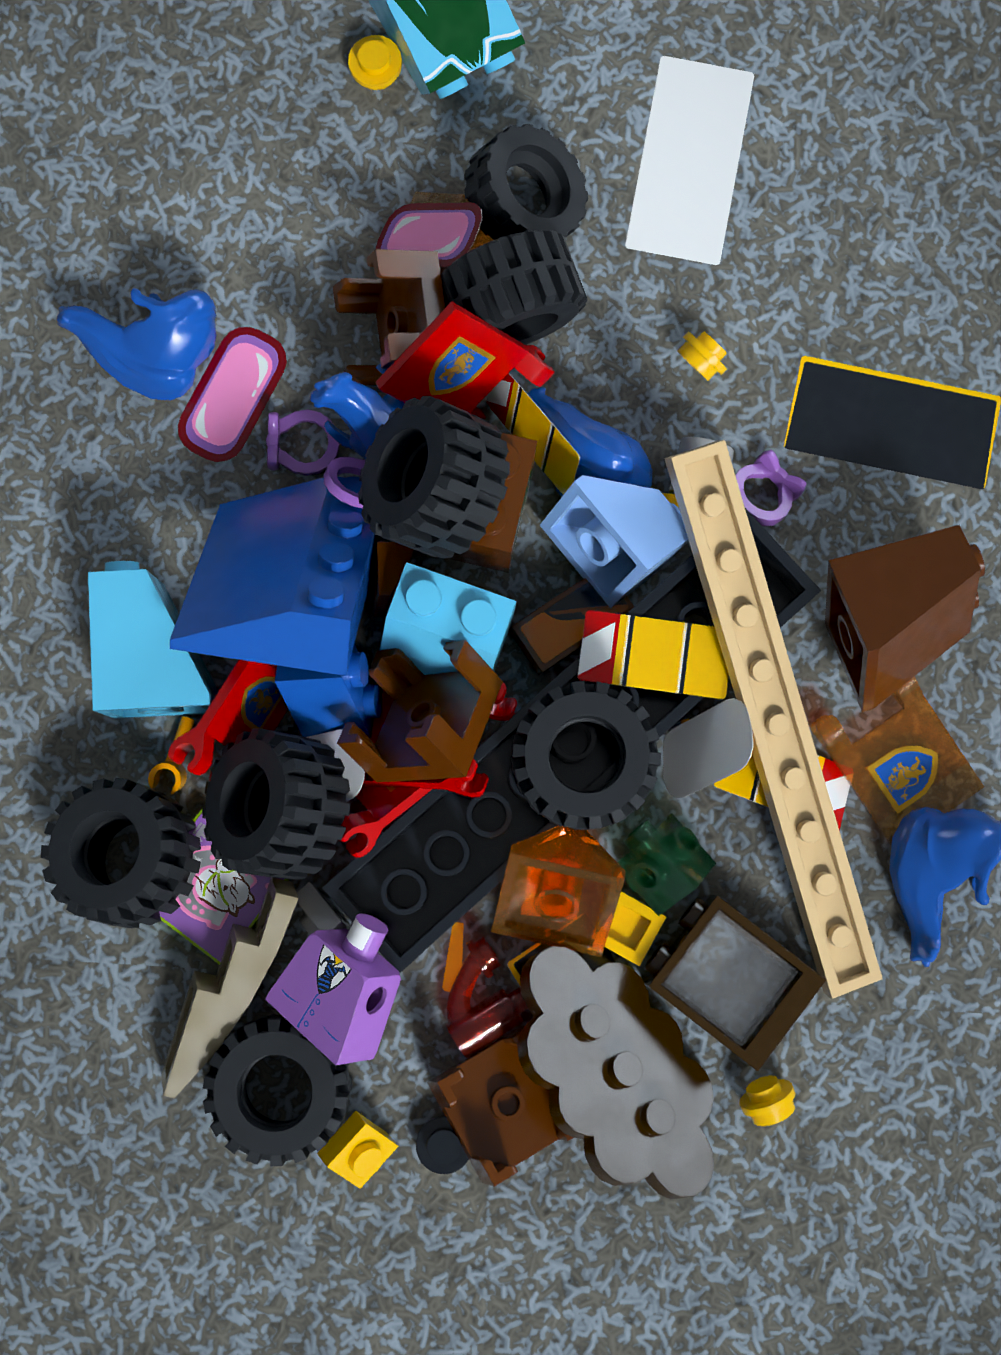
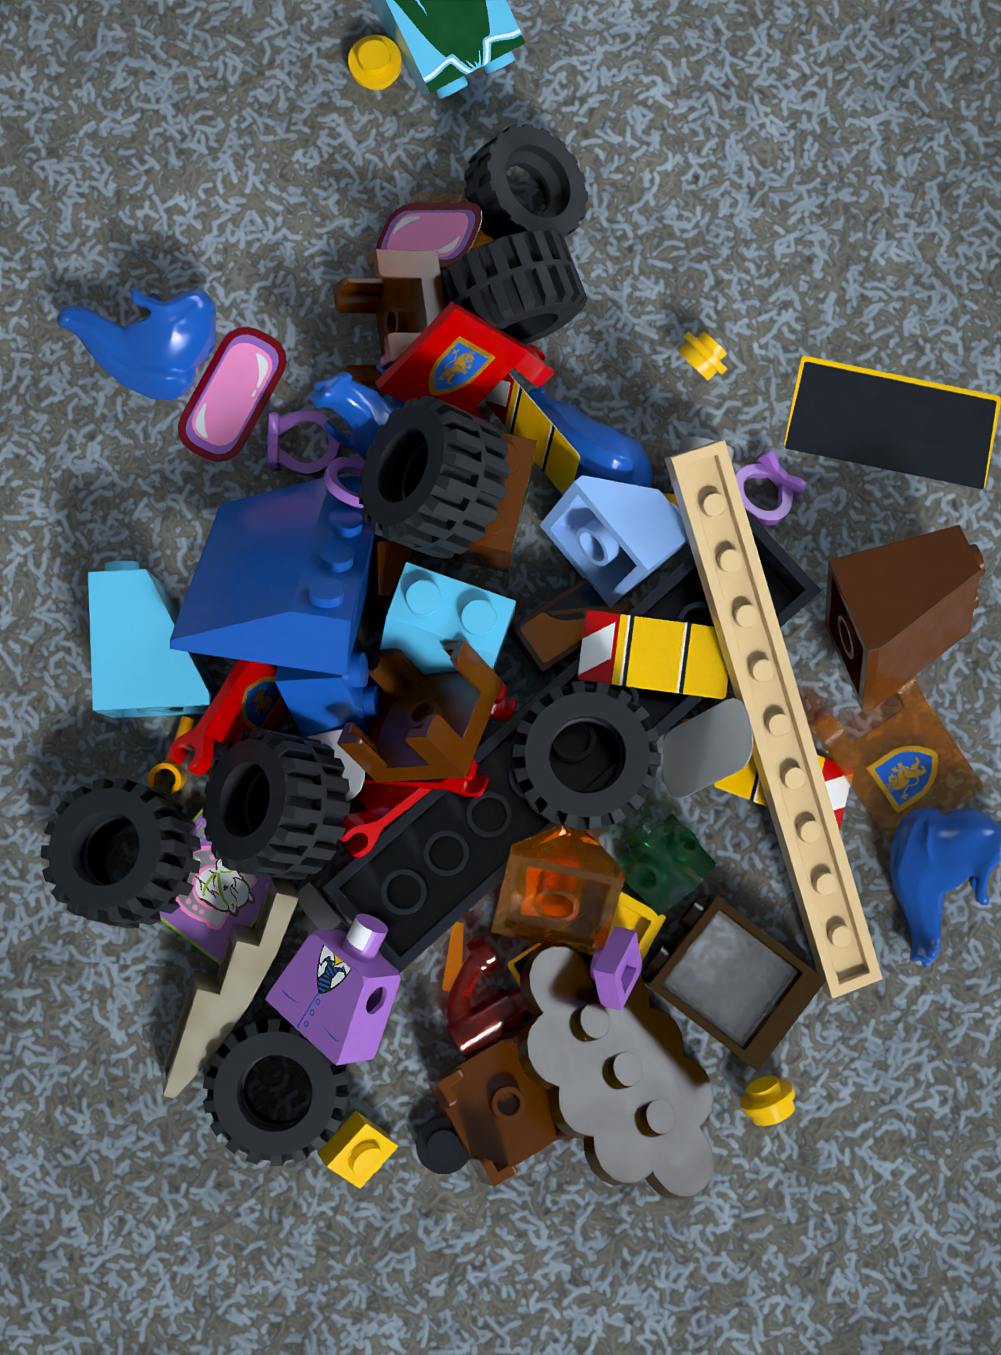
(616, 967): none -> medium lavender plate
(690, 160): white sticker -> none

